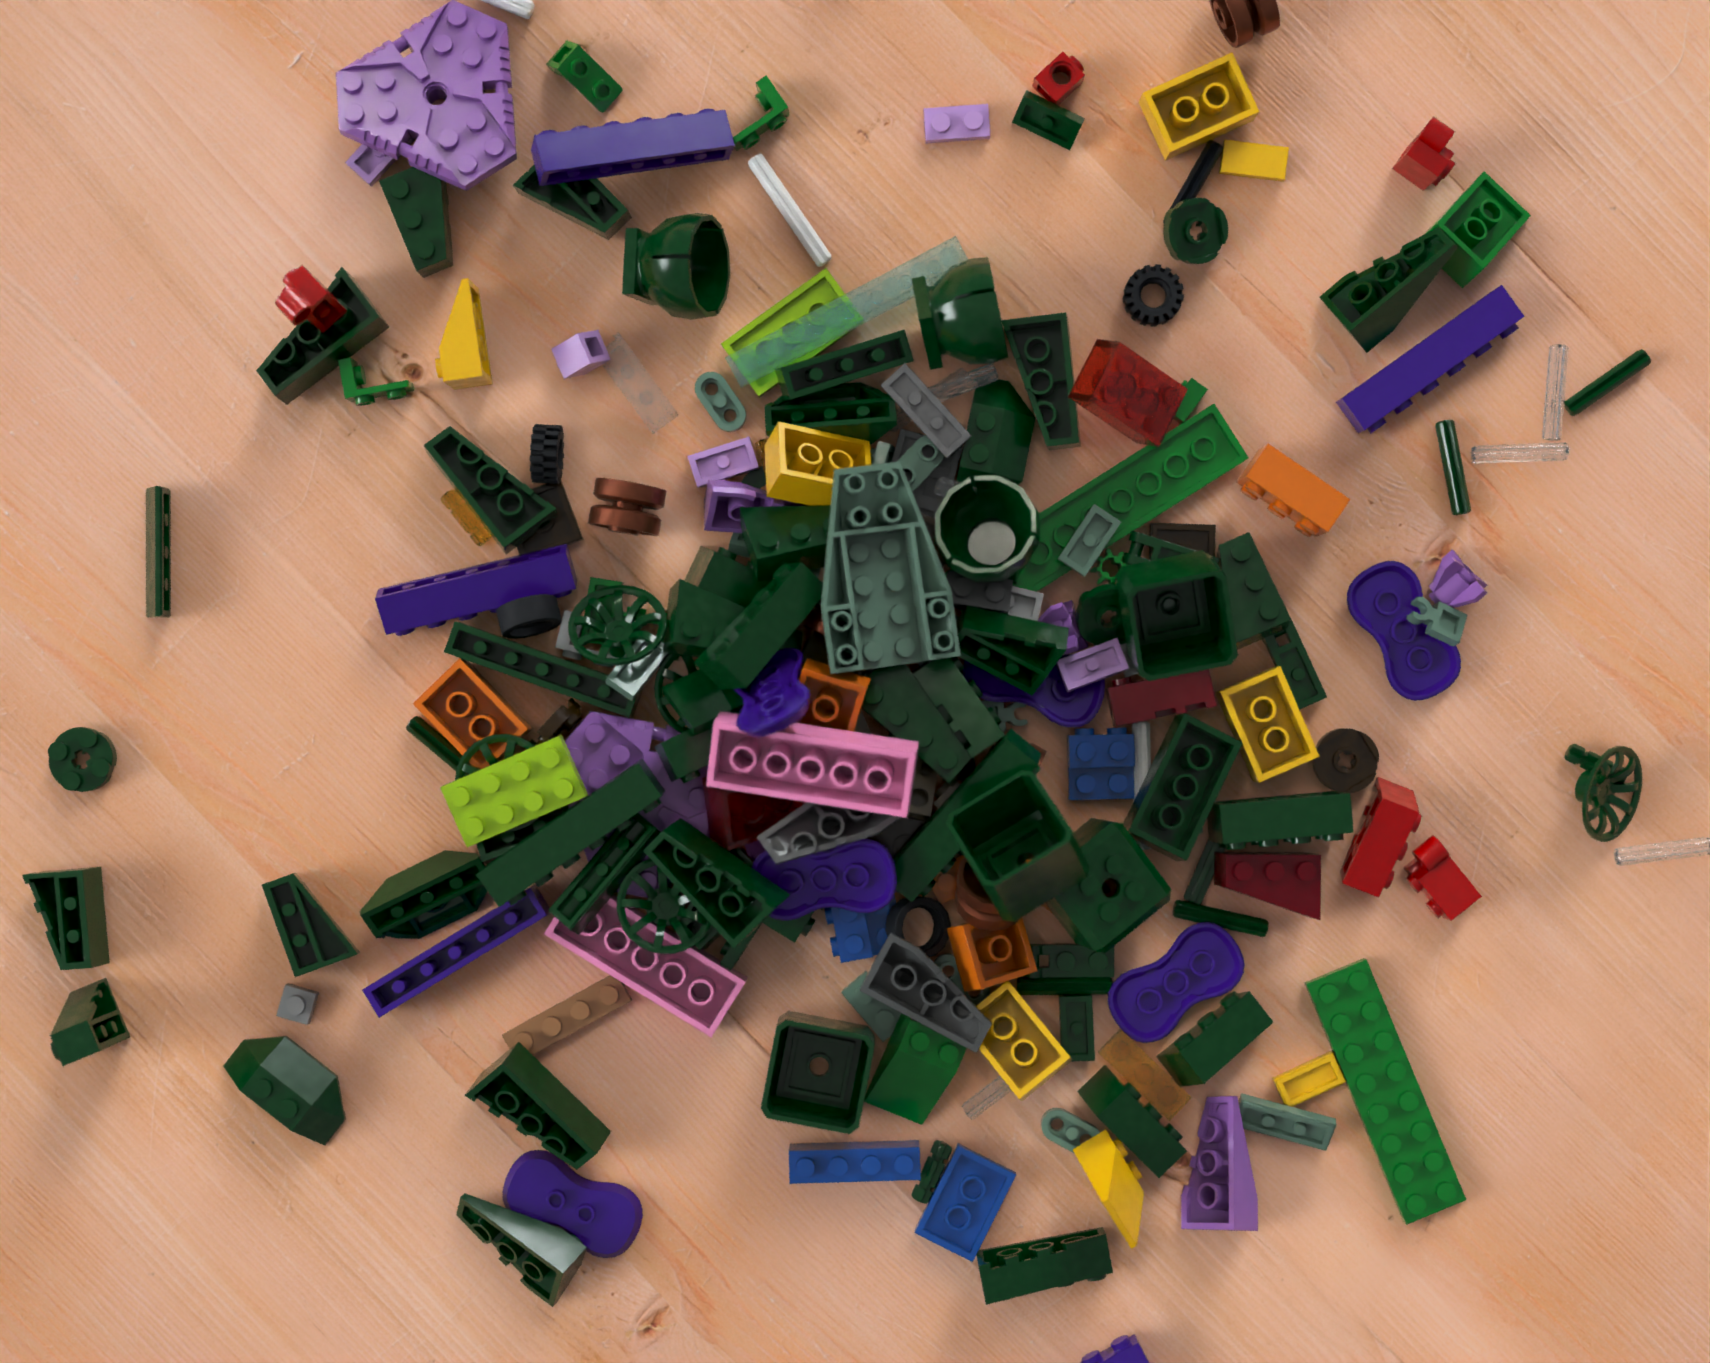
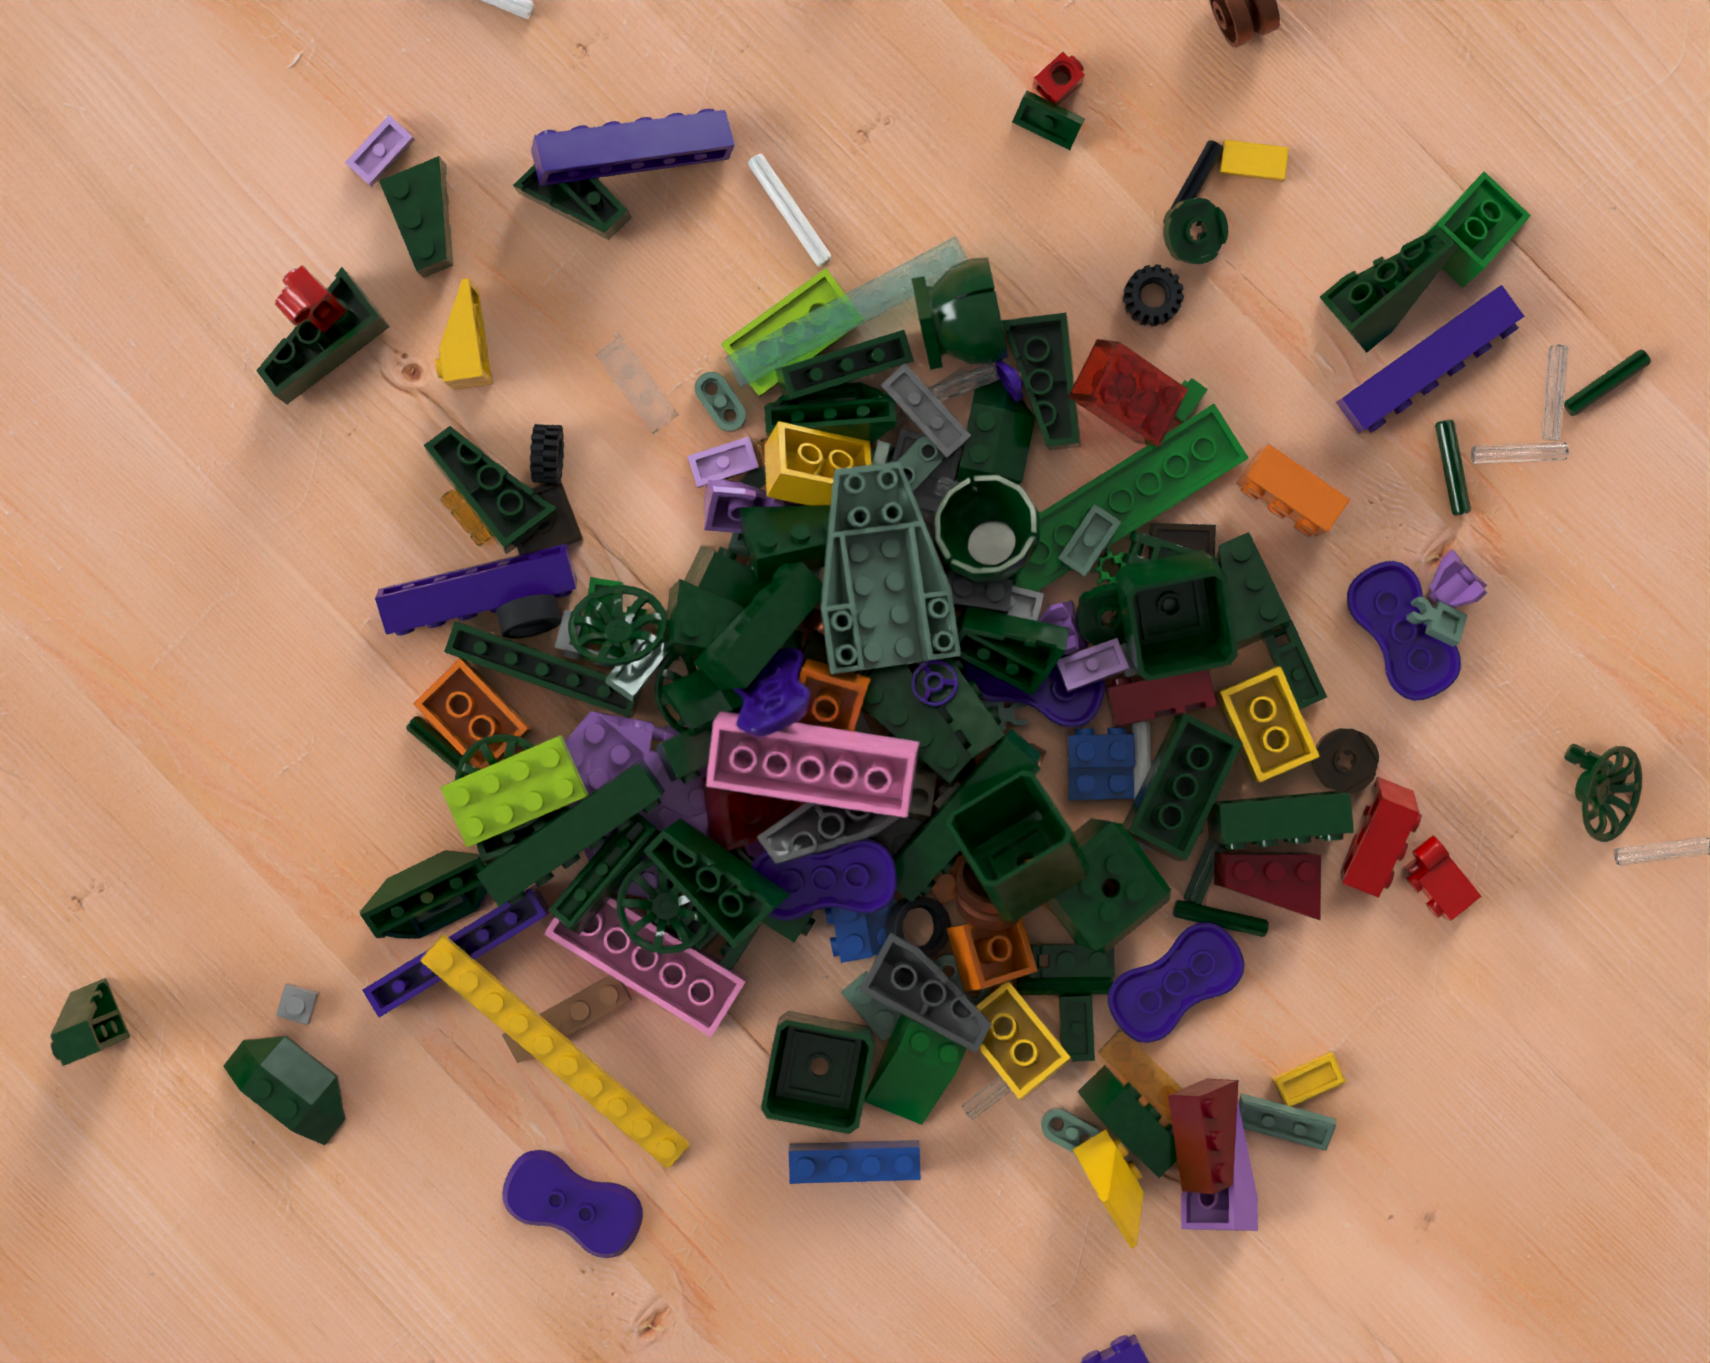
(73, 914): dark green wedge -> none
(99, 766): dark green plate -> none
(158, 552): dark green slope -> none
(305, 926): dark green wedge -> none
(354, 377): green bracket -> none
(452, 59): medium lavender plate -> none
(537, 1249): dark green wedge -> none
(540, 1106): dark green wedge -> none
(554, 1051): none -> yellow plate
(560, 720): dark brown plate -> none
(580, 354): lavender brick -> none
(585, 75): green bracket -> none
(627, 502): copper wheel -> none
(679, 266): dark green plate -> none
(768, 99): green bracket -> none
(931, 1171): dark green axle -> none
(943, 682): none -> dark purple piece
(956, 123): lavender plate -> none
(965, 1202): blue plate -> none
(1010, 380): none -> dark purple piece
(1043, 1264): dark green wedge -> none
(1198, 106): yellow brick -> none
(1205, 1134): none -> dark red wedge
(1215, 1039): dark green wedge -> none
(1385, 1091): green plate -> none
(1426, 157): red hinge -> none

